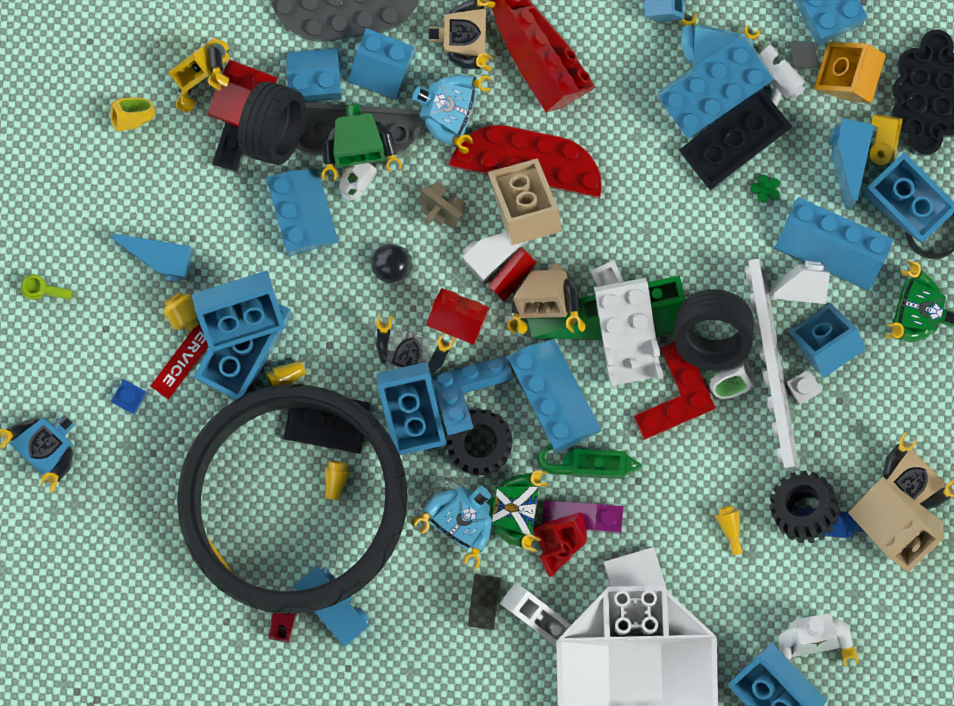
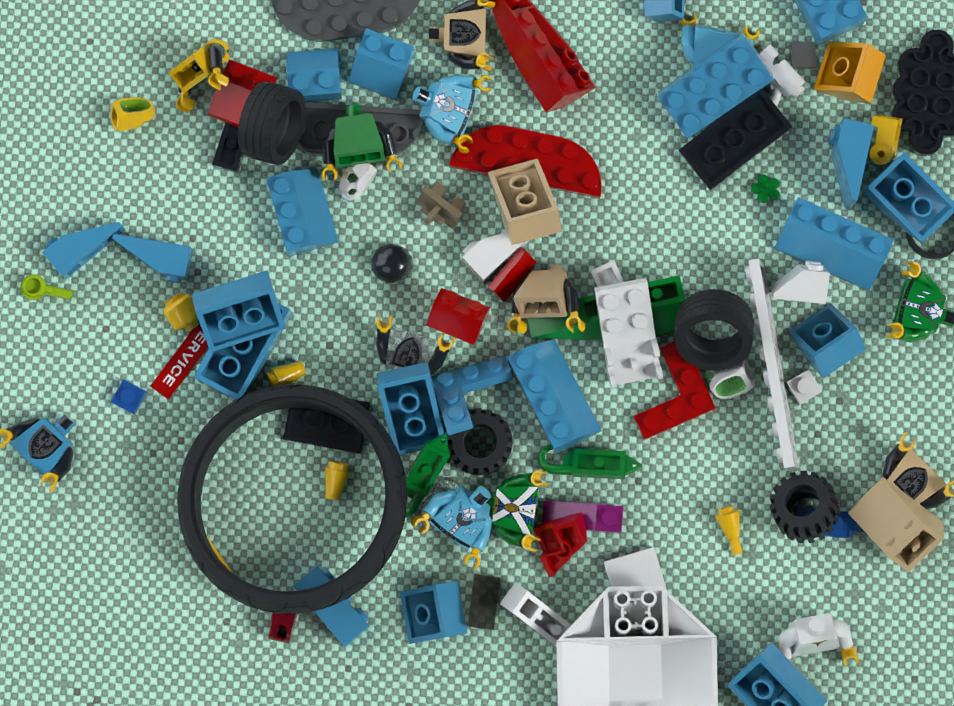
(76, 249): none -> dark azure slope
(426, 470): none -> green plate
(433, 612): none -> dark azure slope

